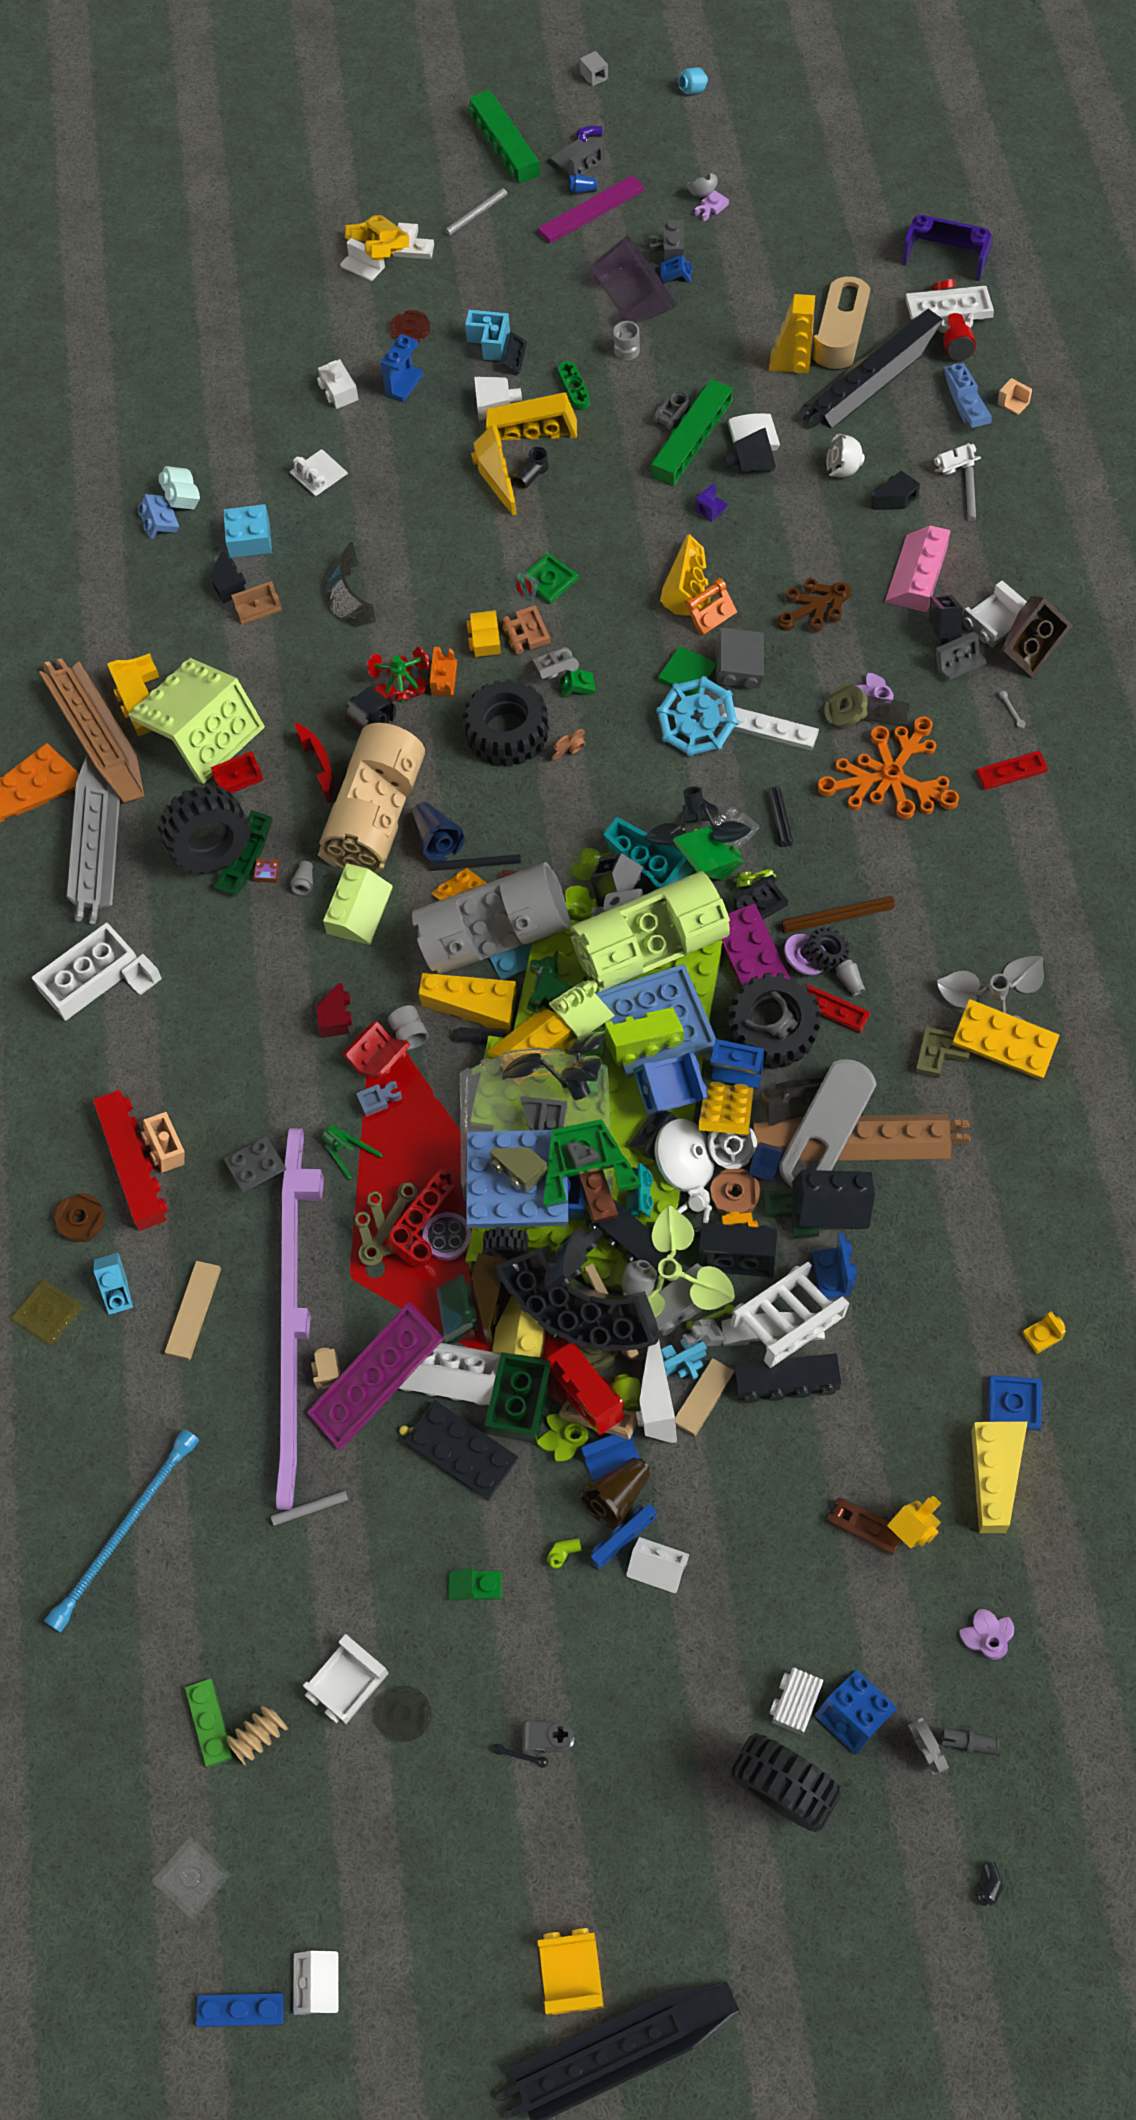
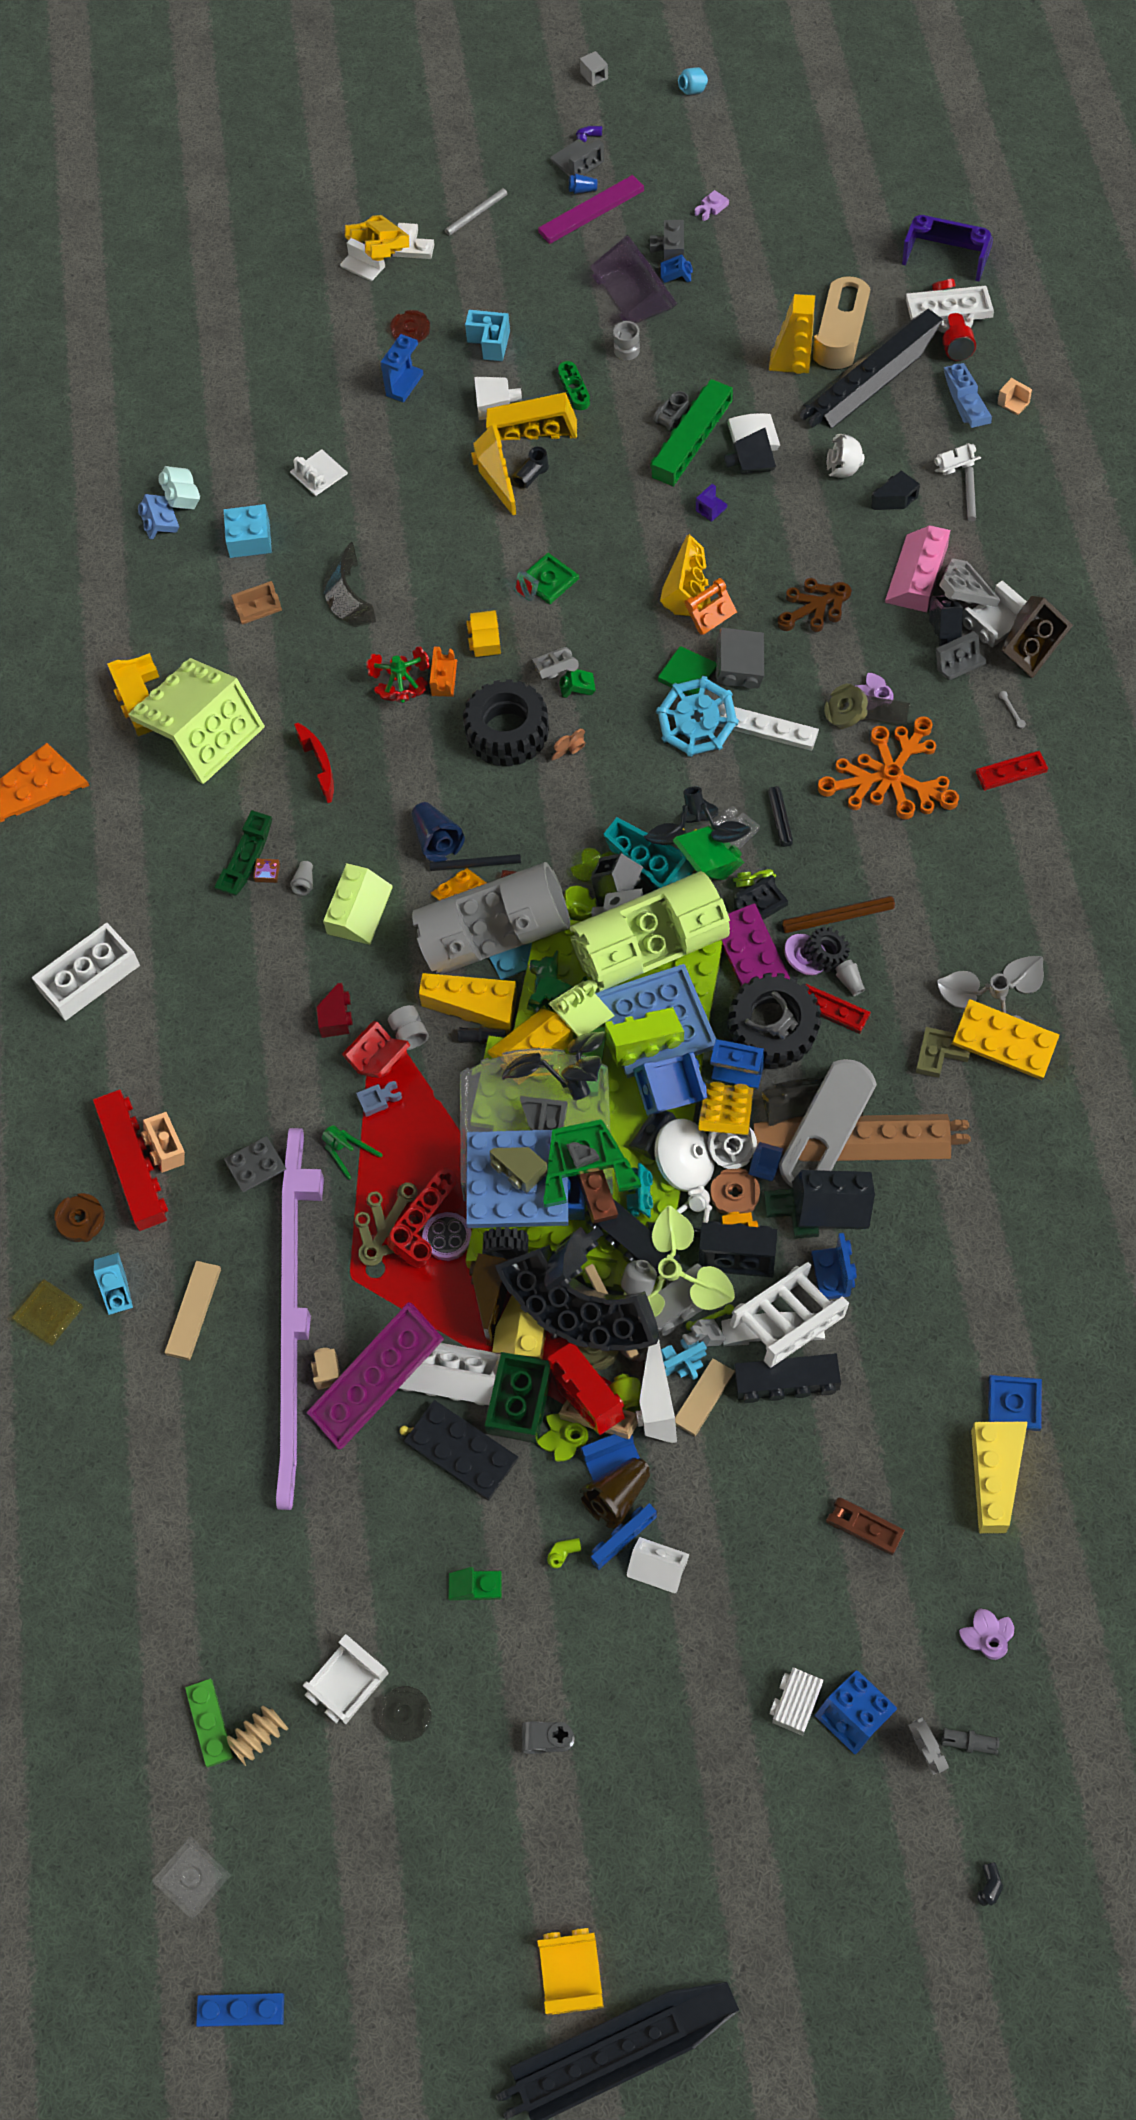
(60, 1615): dark azure hose -> none
(92, 843): light grey hinge -> none
(95, 728): medium nougat hinge -> none
(141, 974): white panel -> none
(194, 810): black tyre -> none
(226, 579): black slope -> none
(237, 773): red hinge -> none
(309, 1508): light grey bar -> none
(315, 1982): white panel -> none
(337, 383): white brick -> none
(369, 708): black brick -> none
(372, 797): tan cylinder -> none
(457, 1310): clear green slope -> none
(499, 1750): black hinge -> none
(504, 137): green brick -> none
(513, 353): black plate -> none
(532, 627): nougat plate -> none
(703, 186): light grey hair -> none
(785, 1782): black tyre -> none
(916, 1522): yellow brick -> none
(965, 584): none -> light grey plate
(1045, 1332): yellow bracket -> none

